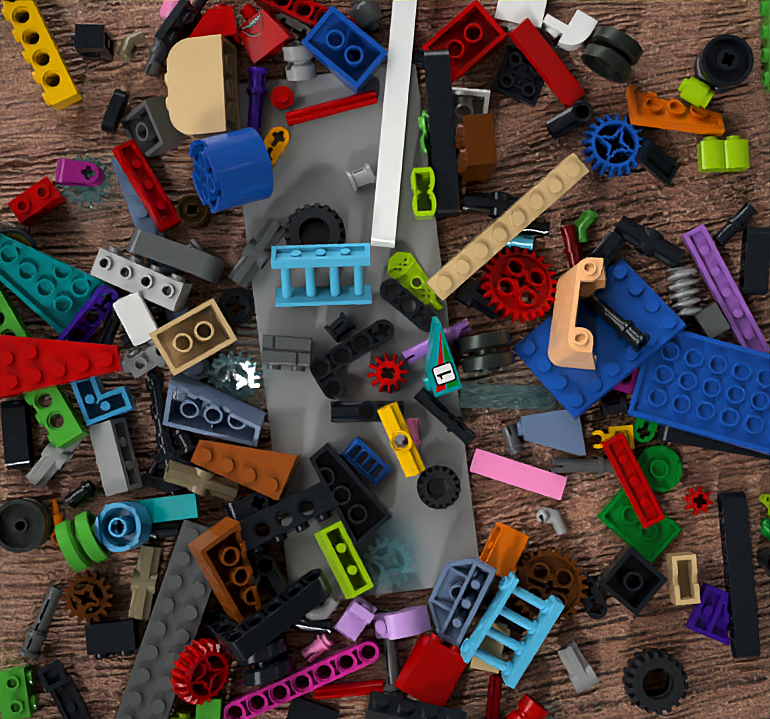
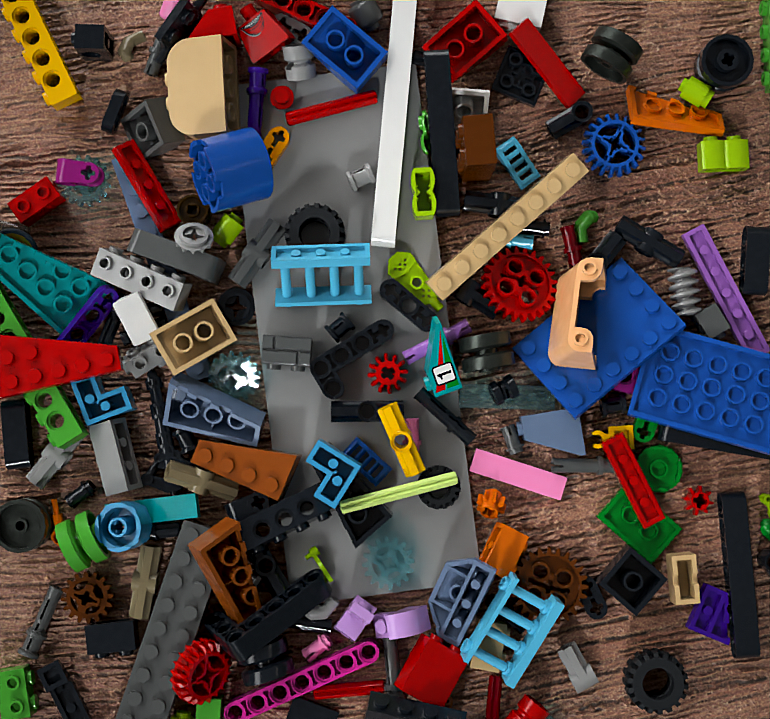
(185, 233): none -> light grey gear
(227, 229): none -> lime brick
(314, 552): none -> lime piece
(339, 471): none -> dark azure brick
(343, 560): lime brick -> none
(398, 492): none -> yellowish green axle
(491, 503): none -> orange gear
(503, 389): none -> black wheel
(518, 150): none -> medium azure slope
(552, 517): light grey arm -> none
(570, 36): white brick -> none
(624, 328): black pin -> none
(657, 162): black tile -> none
(734, 224): black pin -> none

